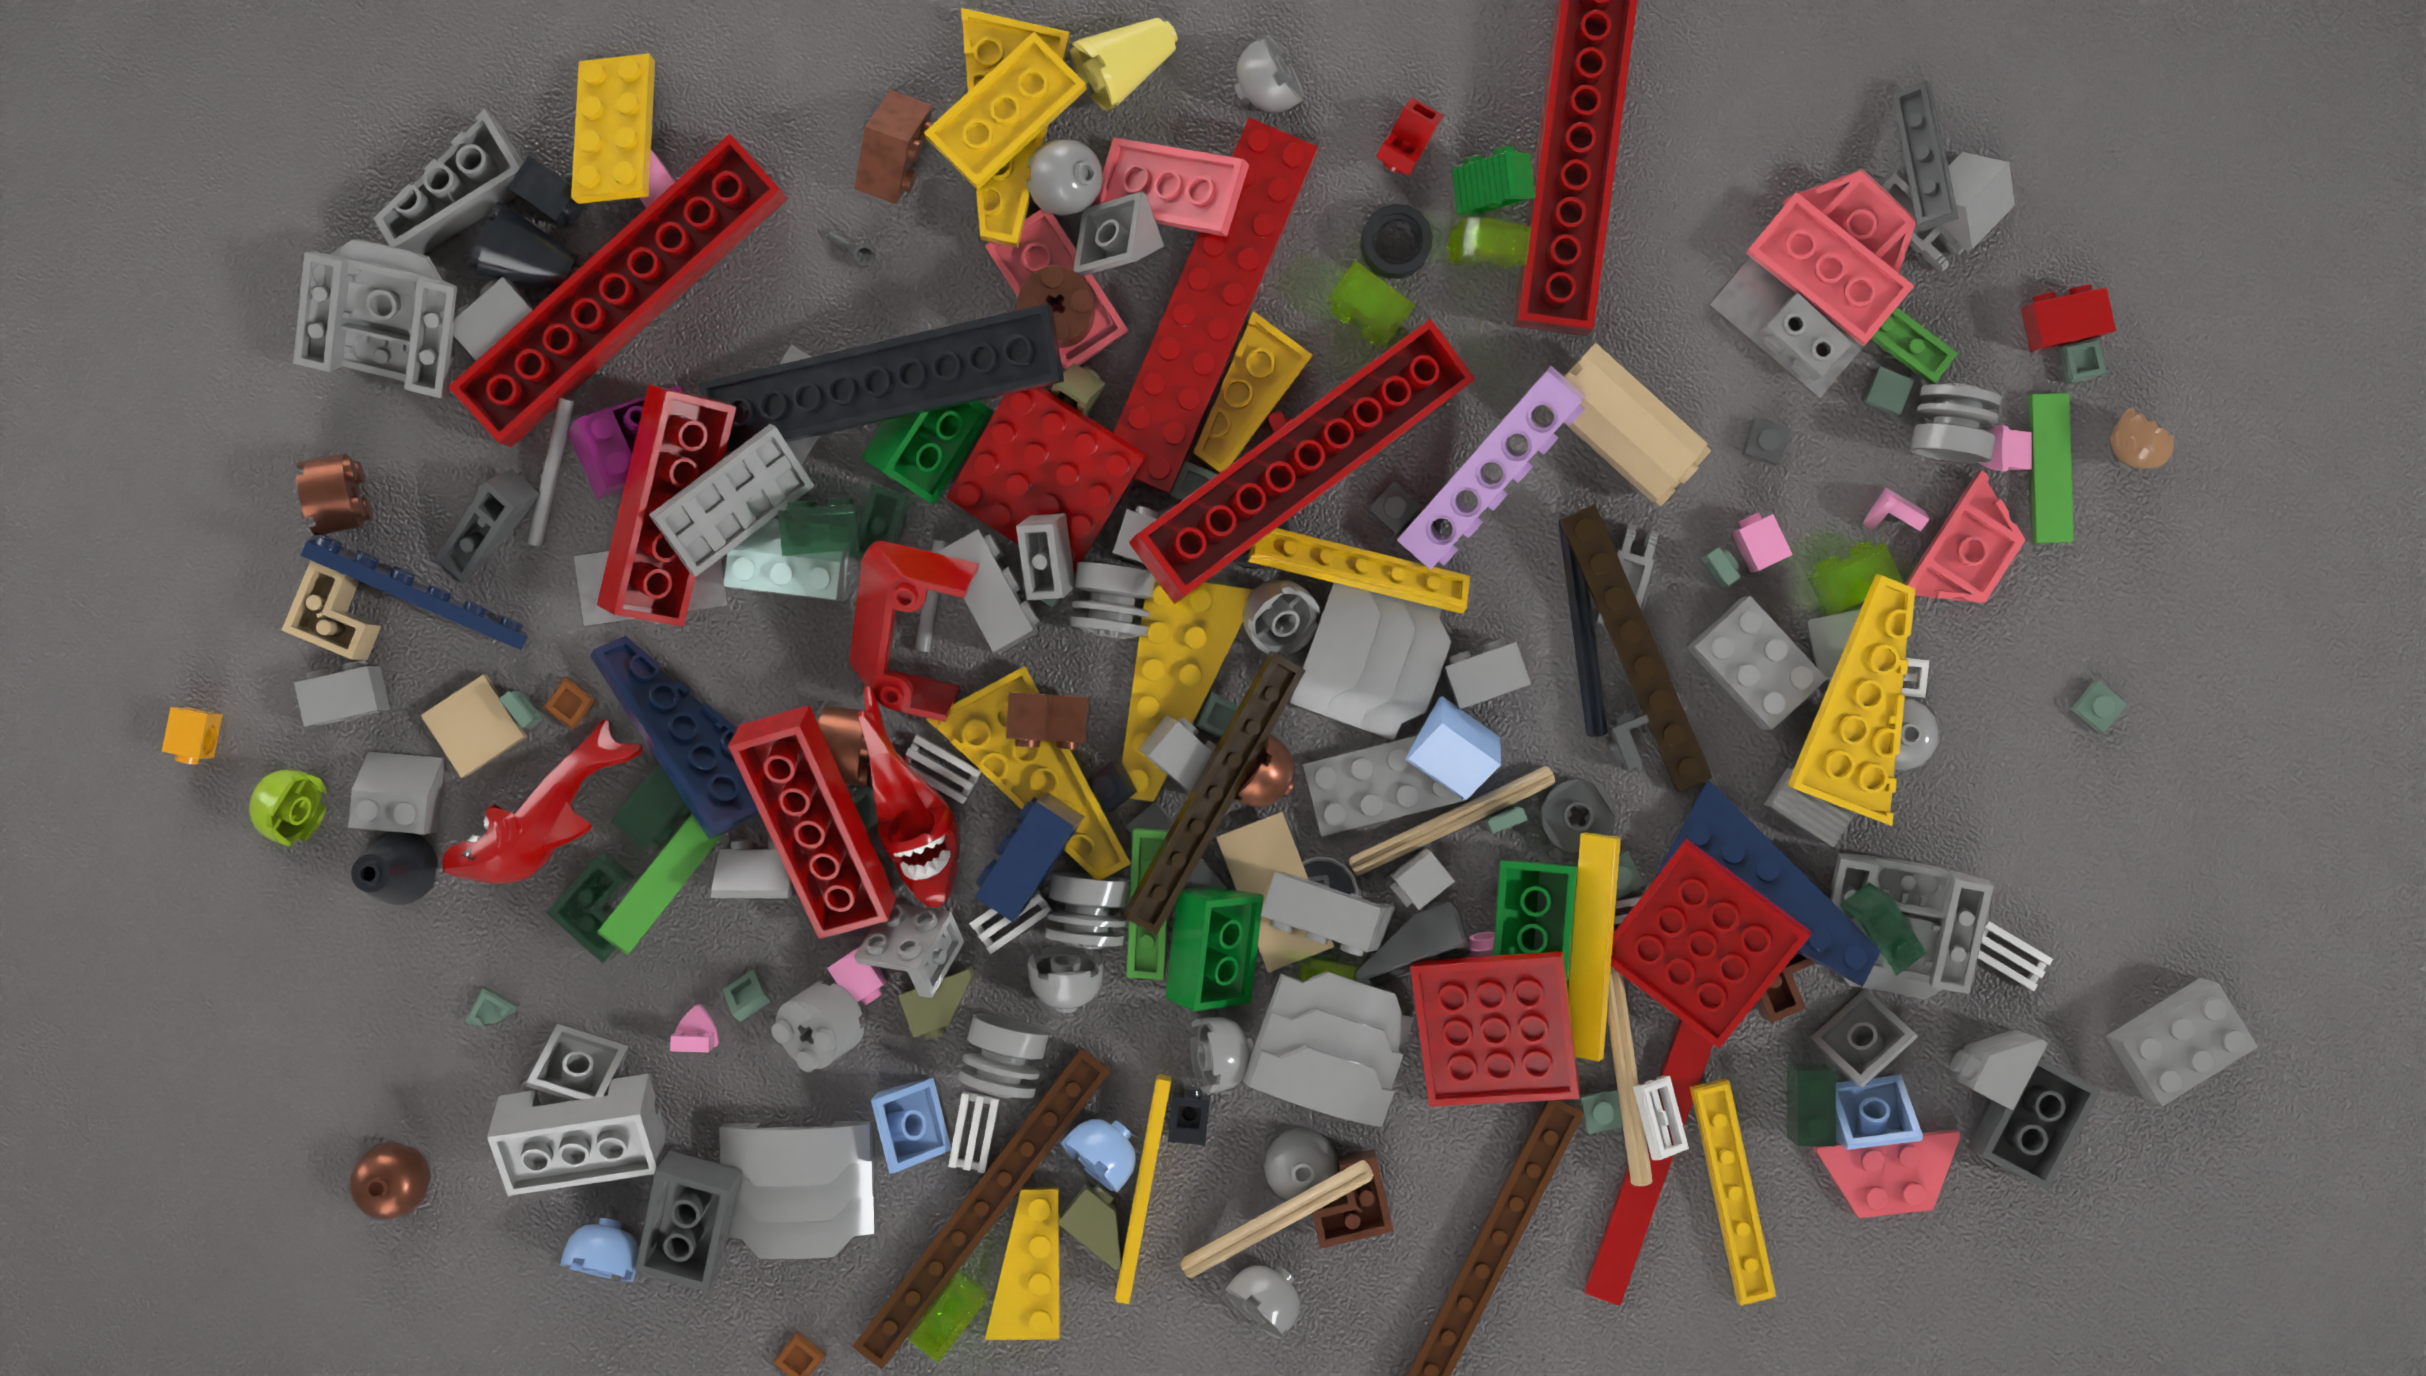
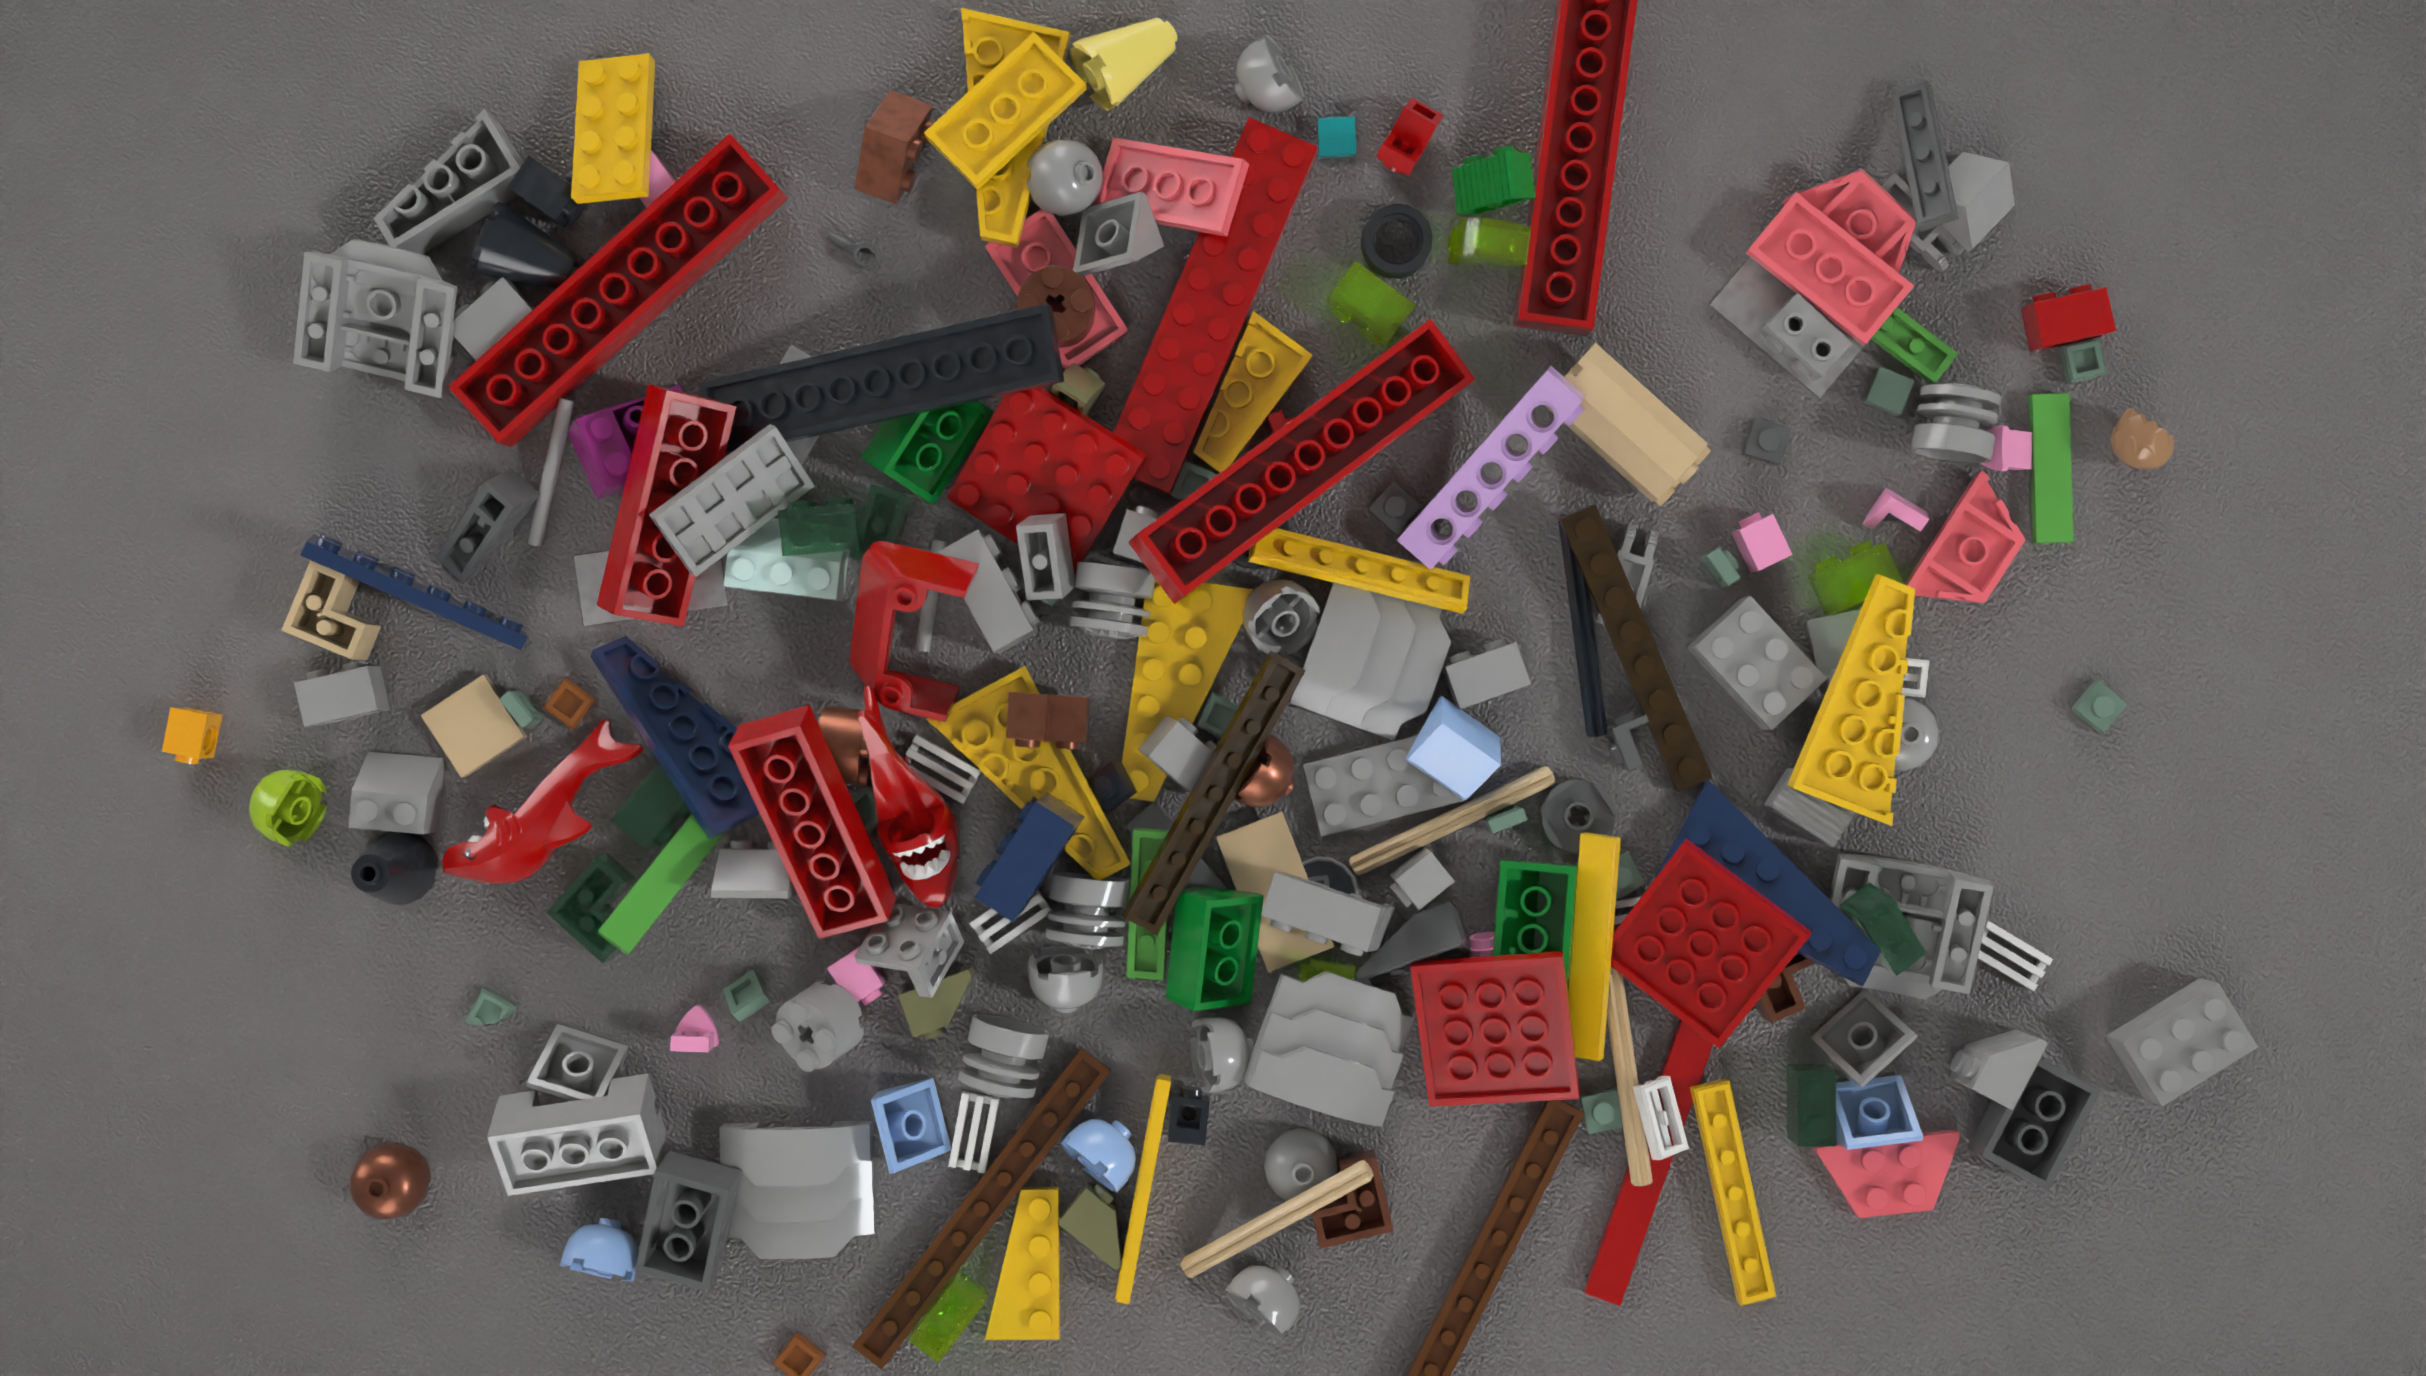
(332, 493): copper brick -> none
(1336, 137): none -> teal tile

